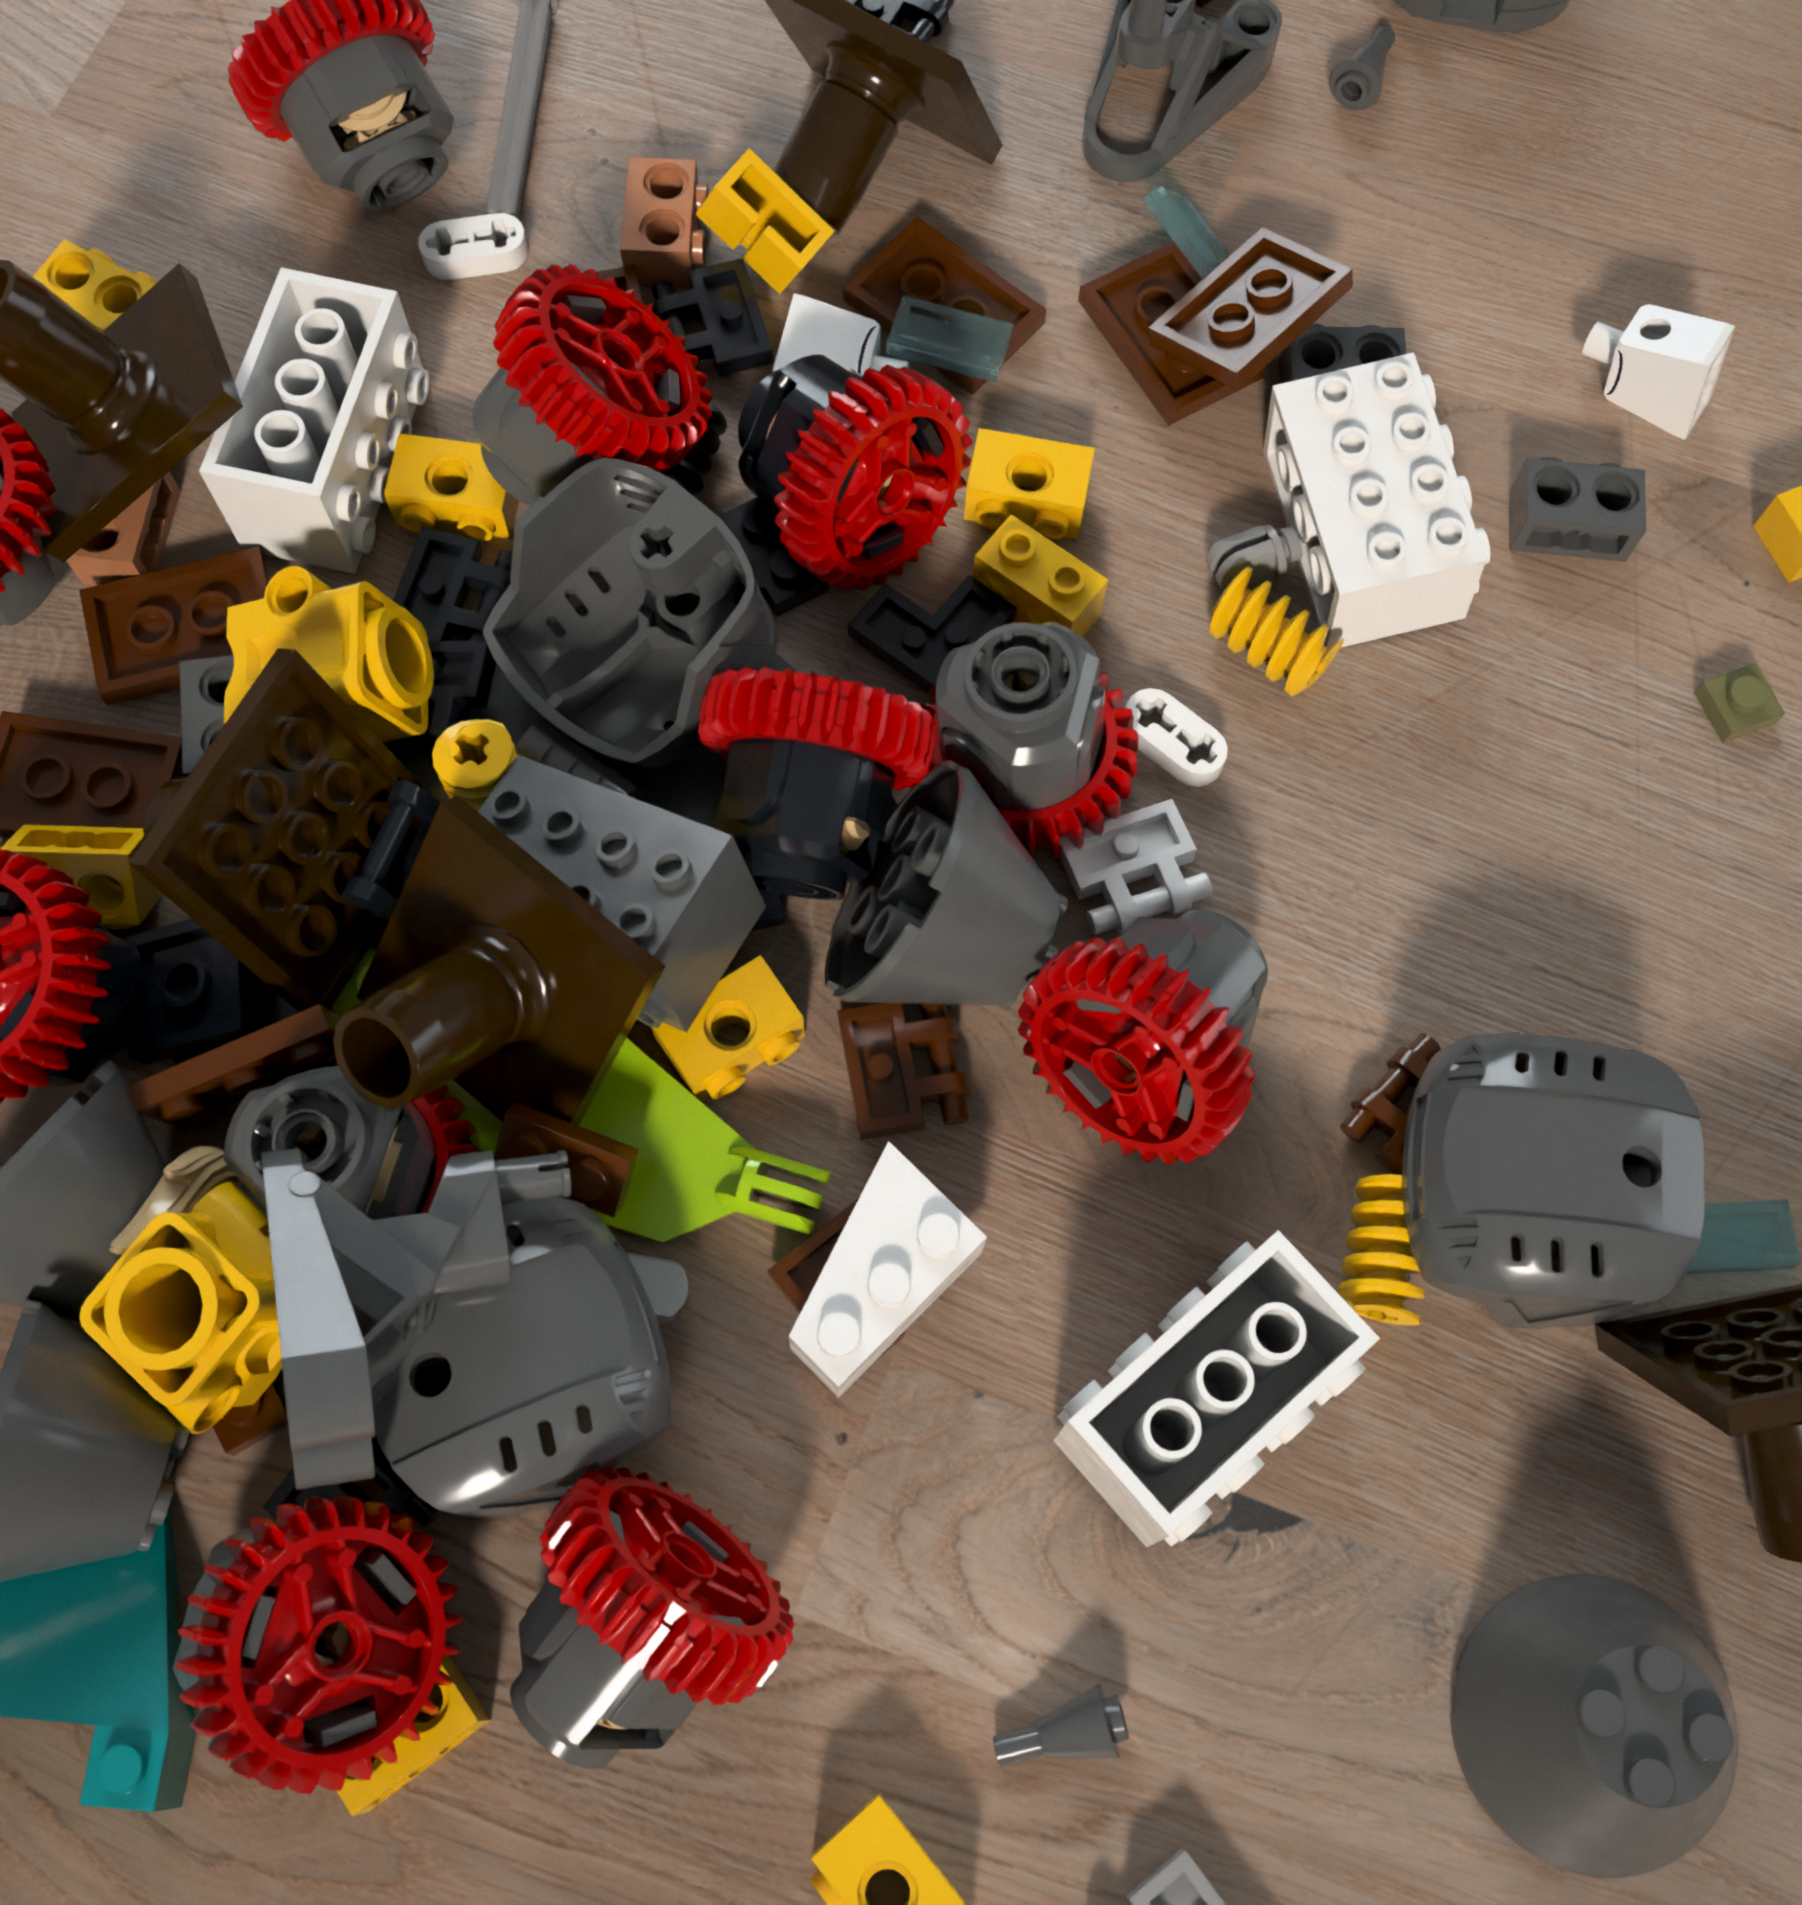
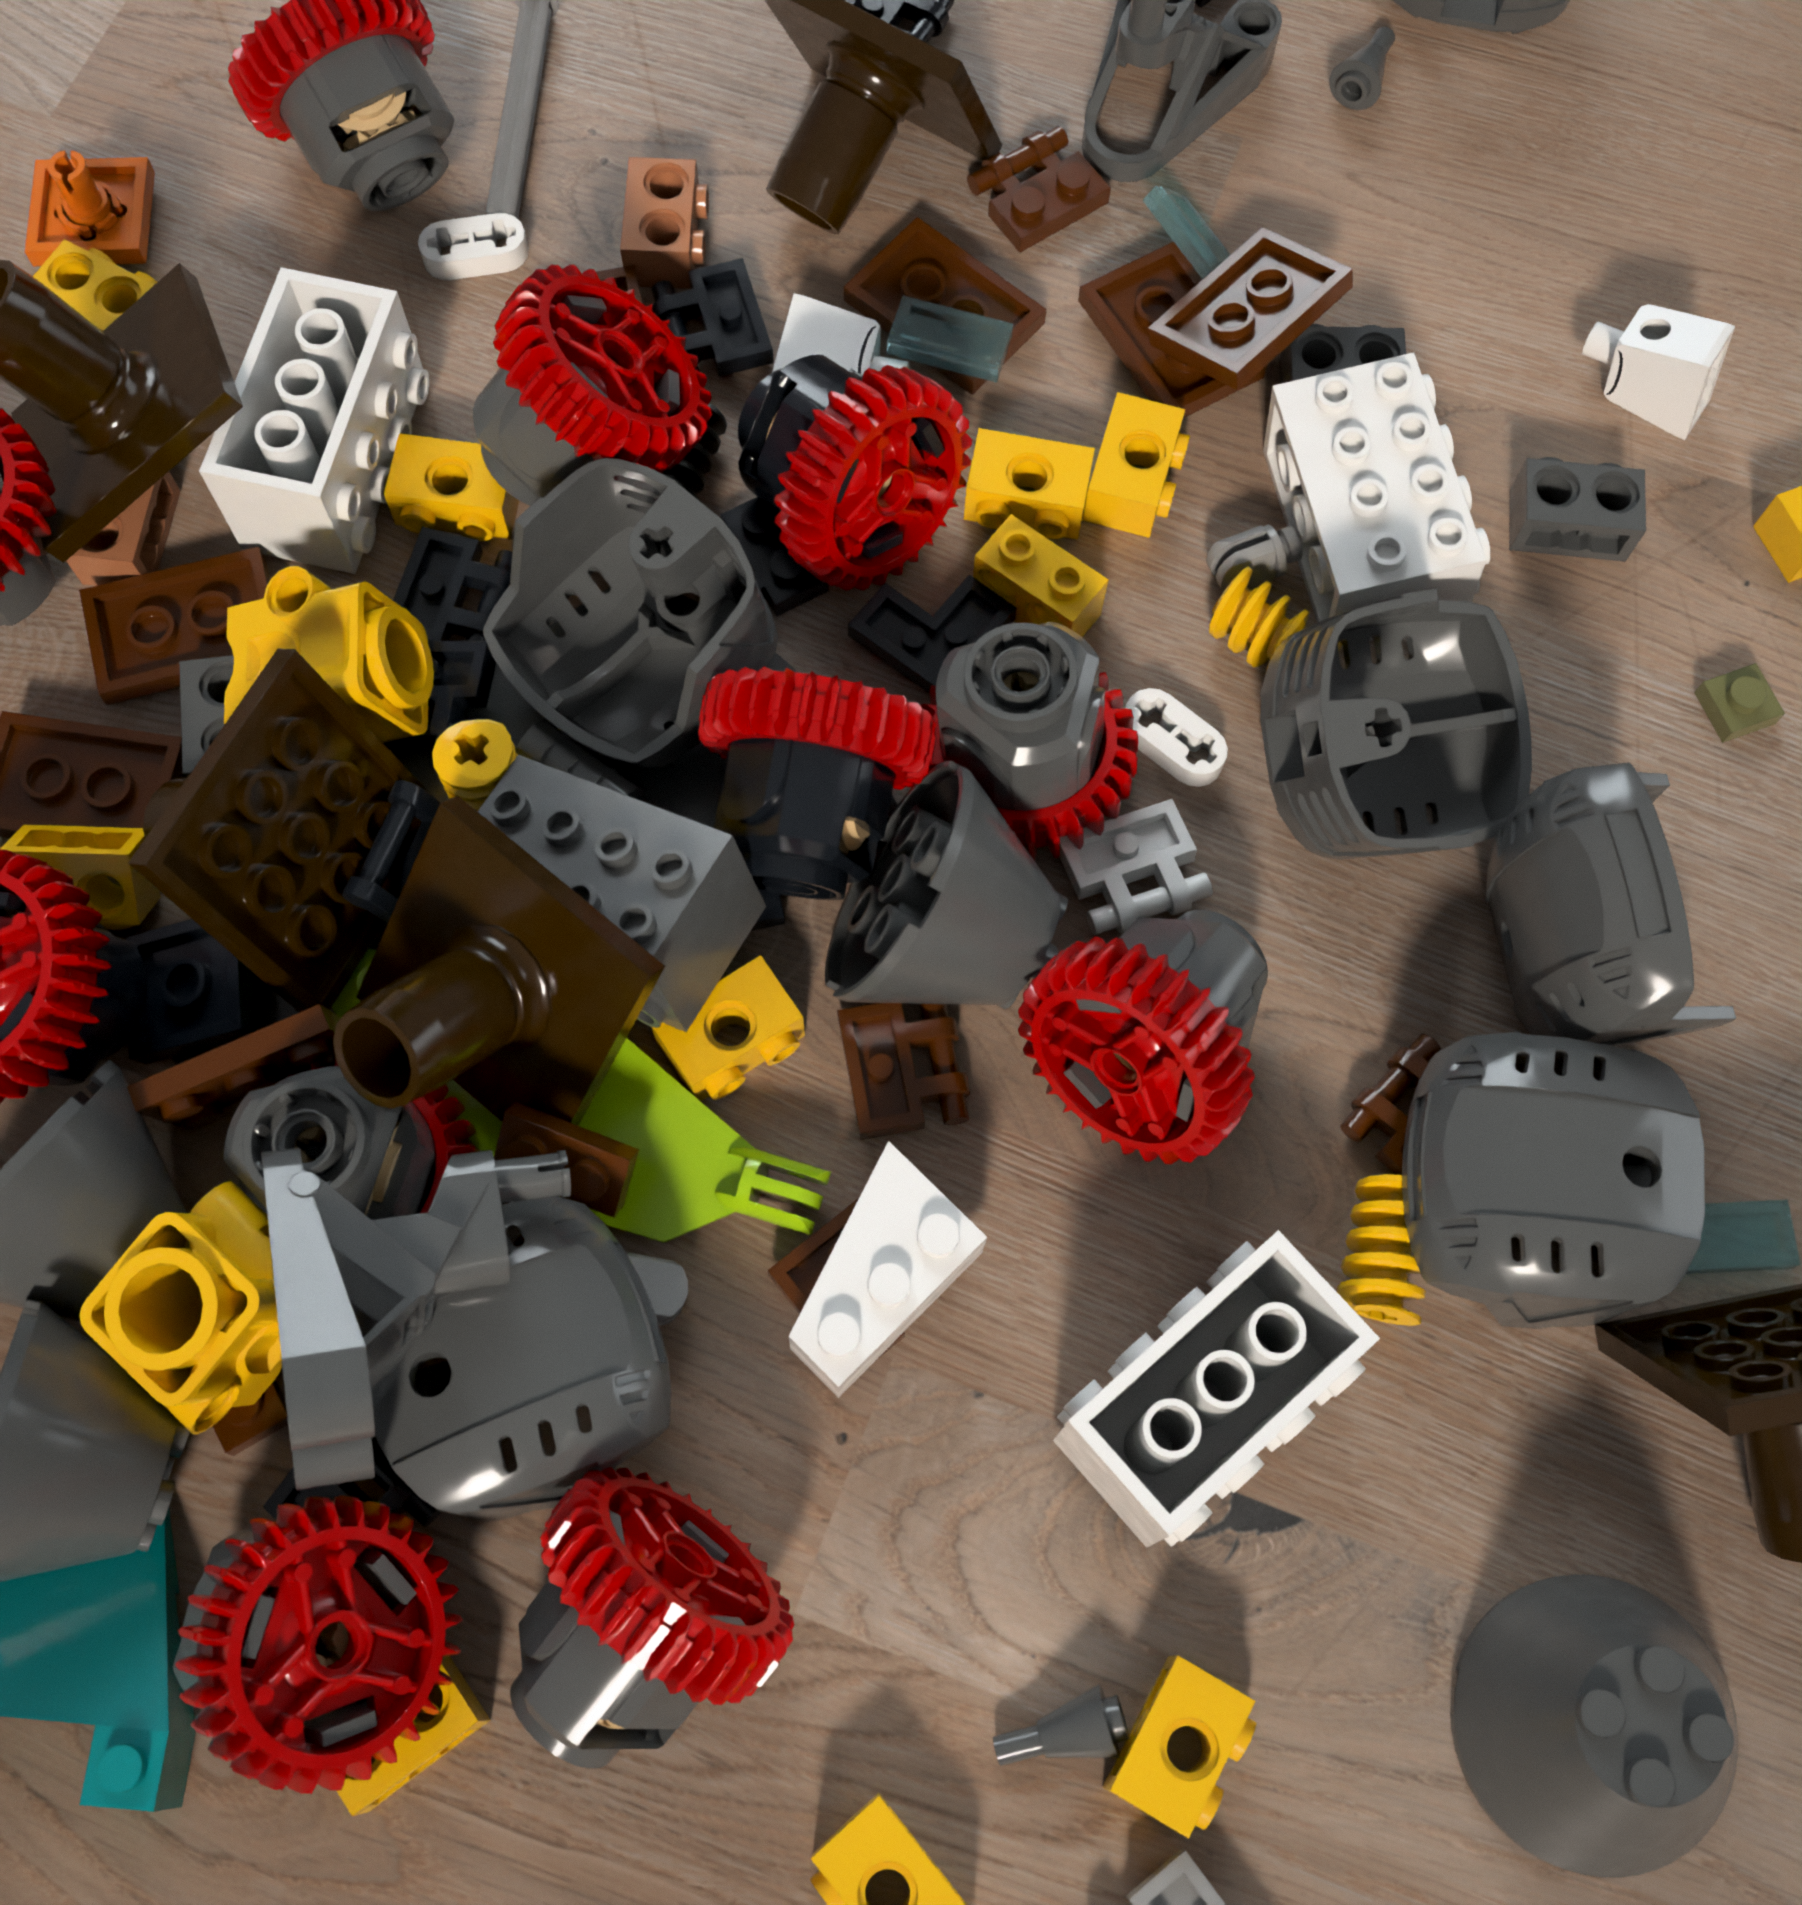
(90, 197): none -> orange plate
(178, 1190): tan piece -> none
(767, 218): yellow piece -> none
(1045, 202): none -> reddish brown plate
(1141, 435): none -> yellow brick
(1144, 1772): none -> yellow brick
(1397, 731): none -> dark grey piece
(1594, 912): none -> dark grey piece

